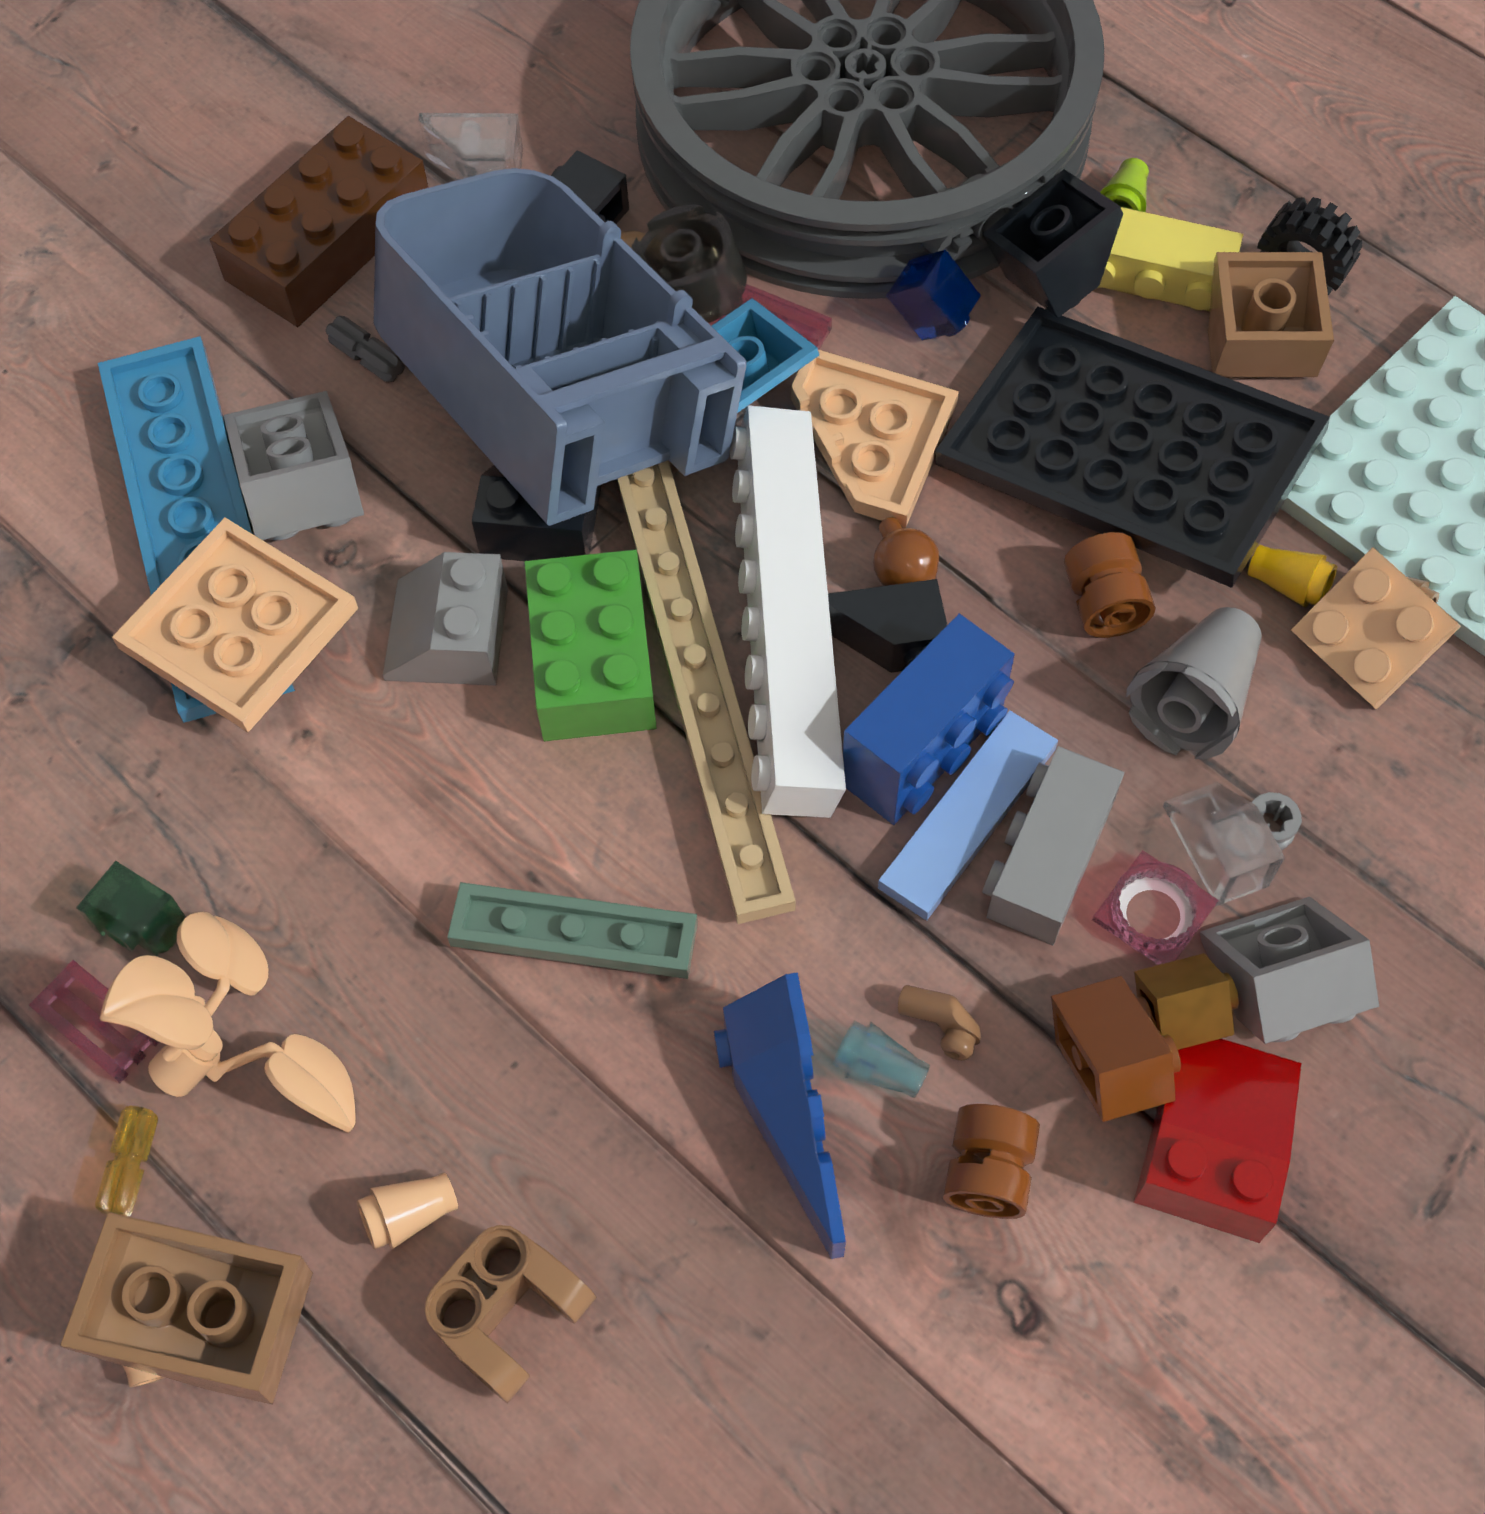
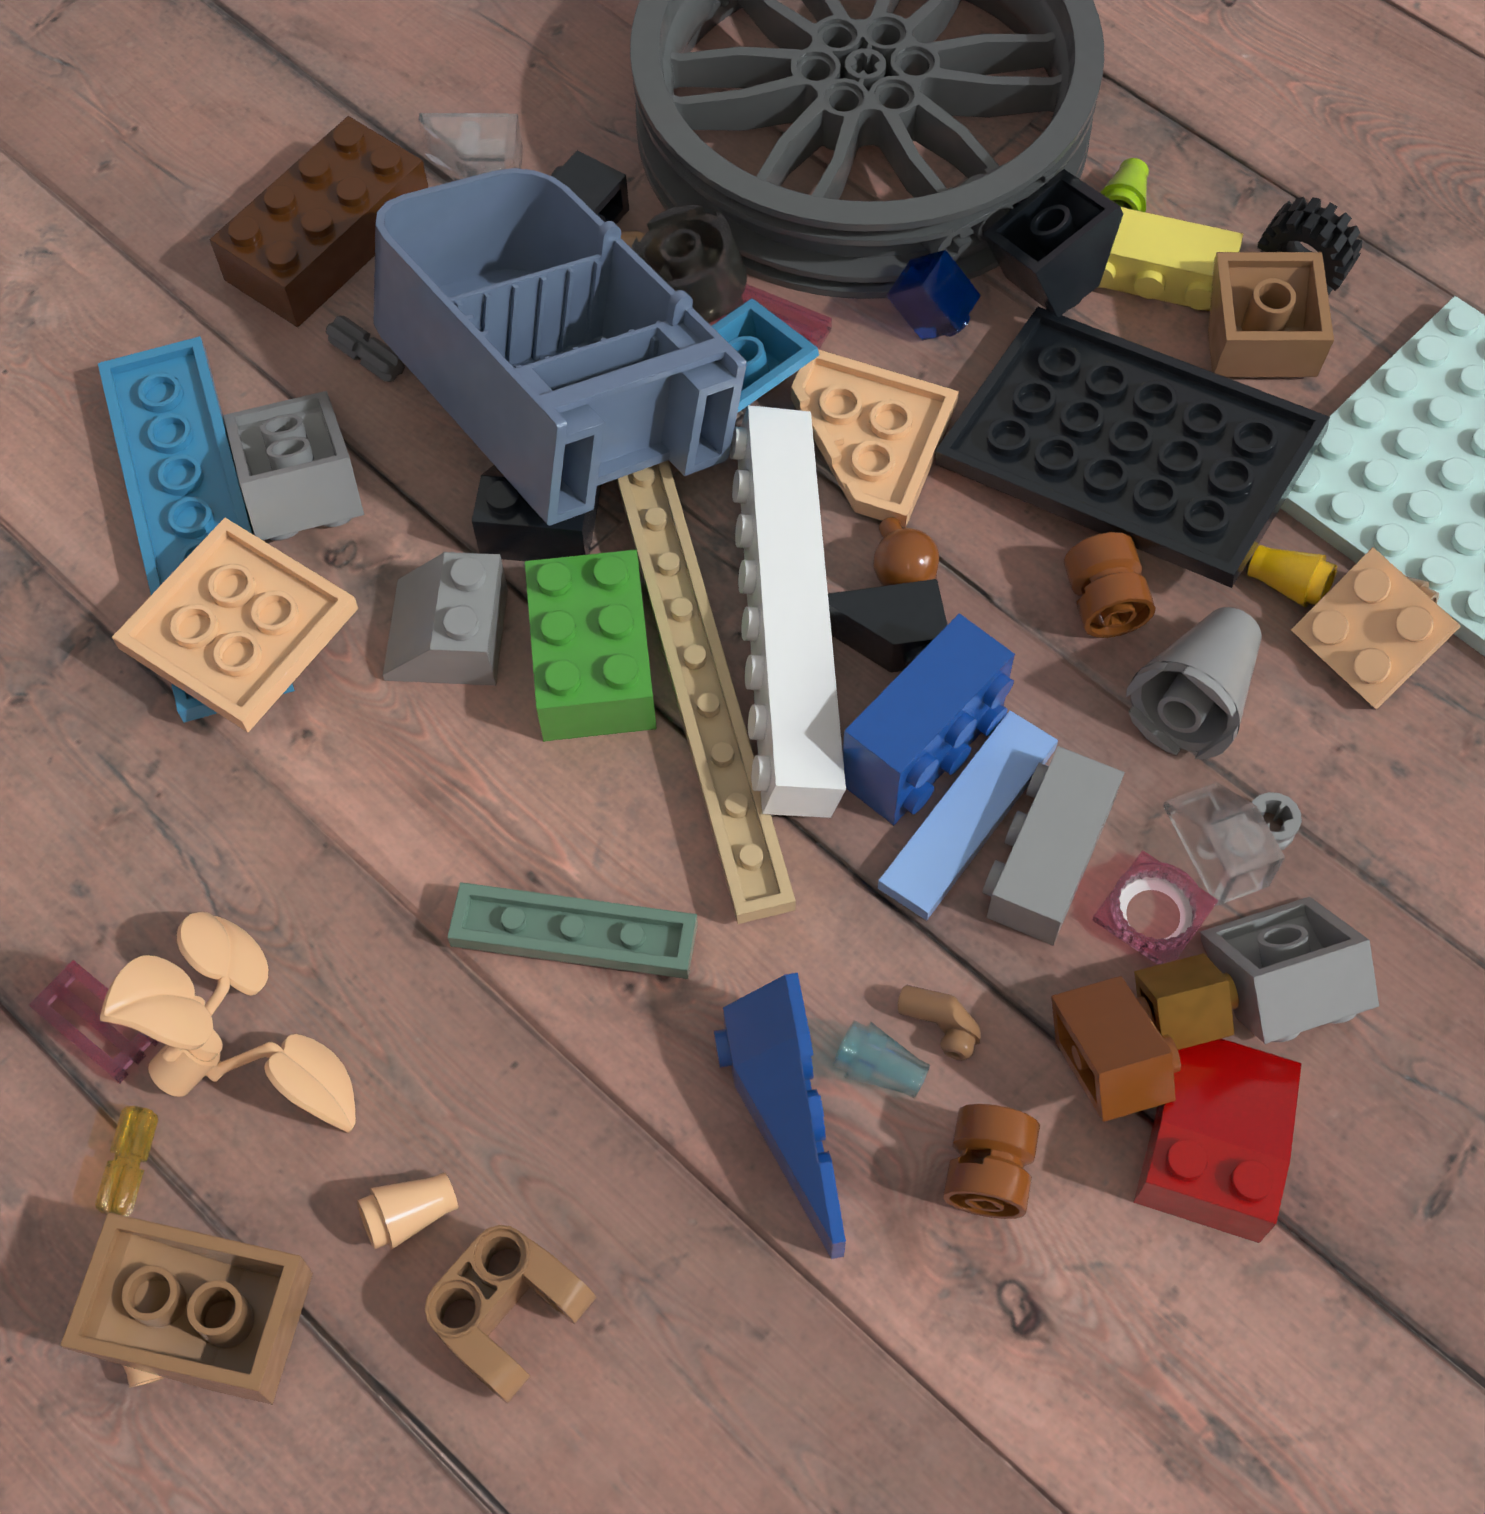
(132, 911): clear green brick -> none

